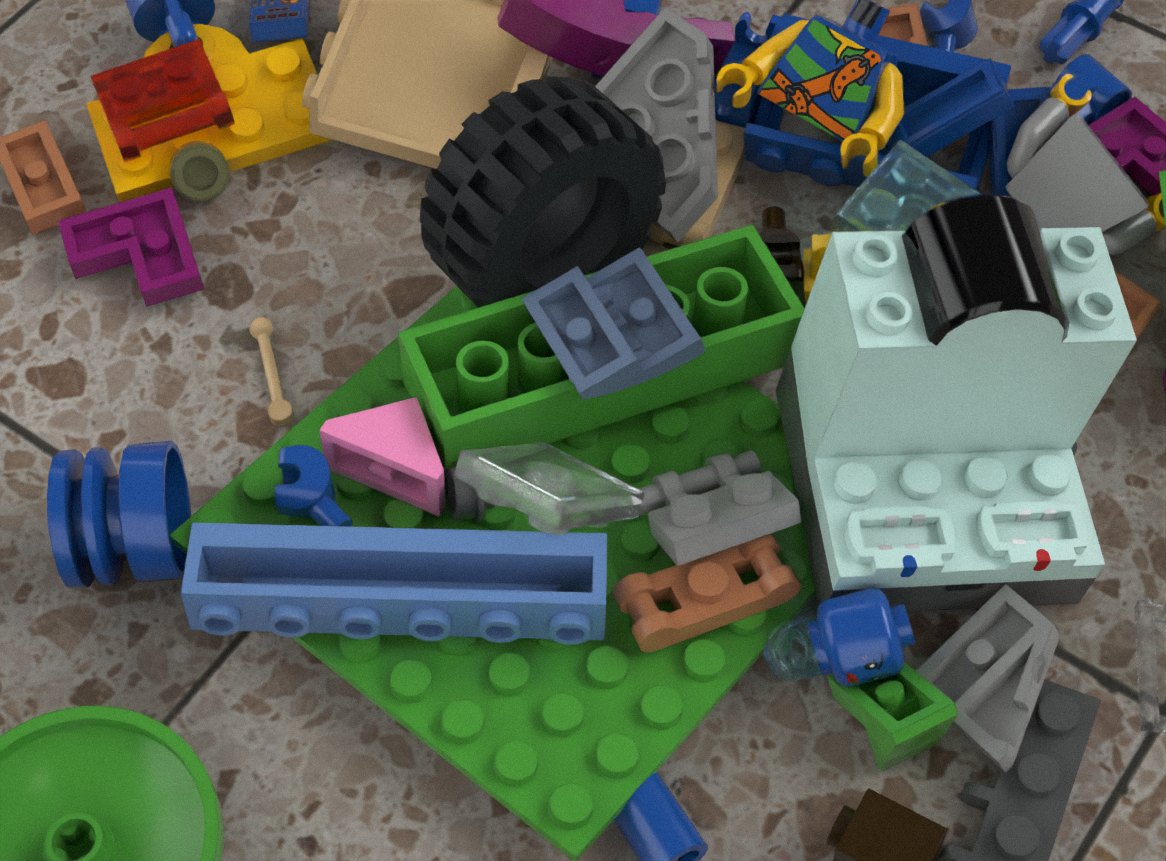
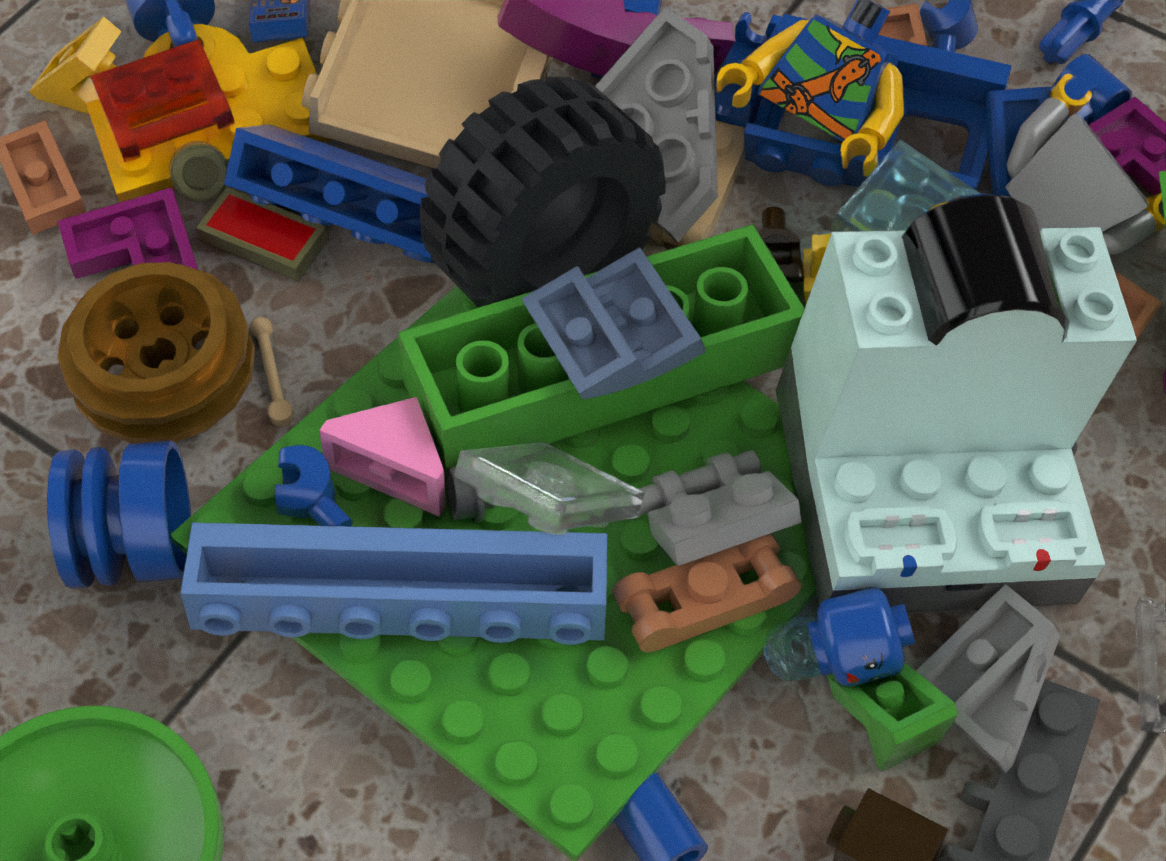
(67, 75): none -> yellow slope
(149, 325): none -> pearl gold wheel
(262, 234): none -> tile
(329, 186): none -> blue brick
(954, 109): blue tile -> none

